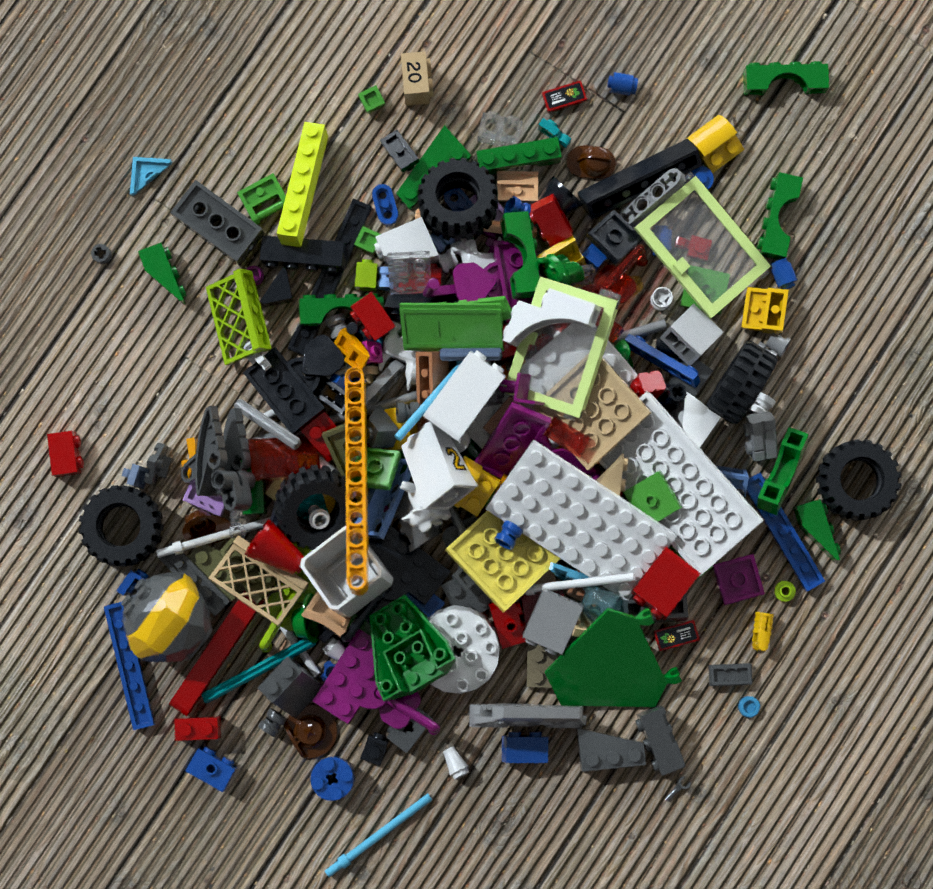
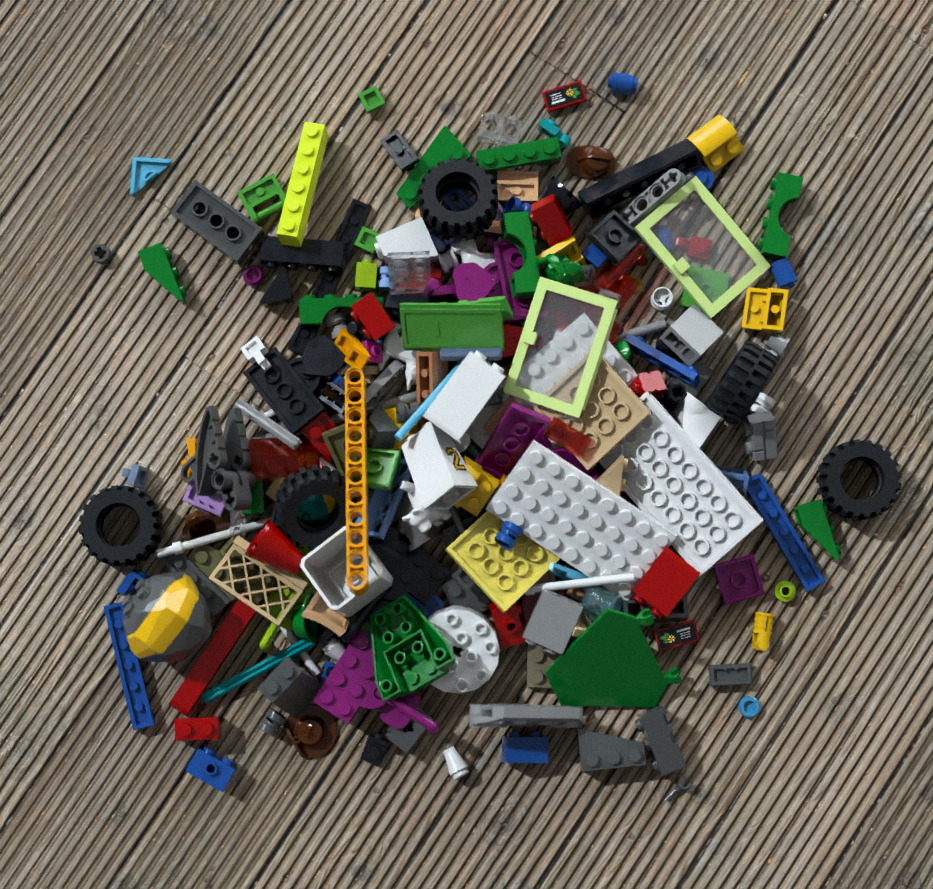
(65, 453): red brick -> none
(158, 464): dark grey plate -> none
(250, 312): lime fence -> none
(318, 517): white cone -> none
(335, 790): blue brick -> none
(345, 859): medium azure bar -> none
(385, 205): blue plate -> none
(415, 72): tan brick -> none
(519, 388): magenta bracket -> none
(555, 308): white arch -> none
(654, 496): bright green plate -> none
(787, 462): green arch -> none
(811, 77): green arch -> none

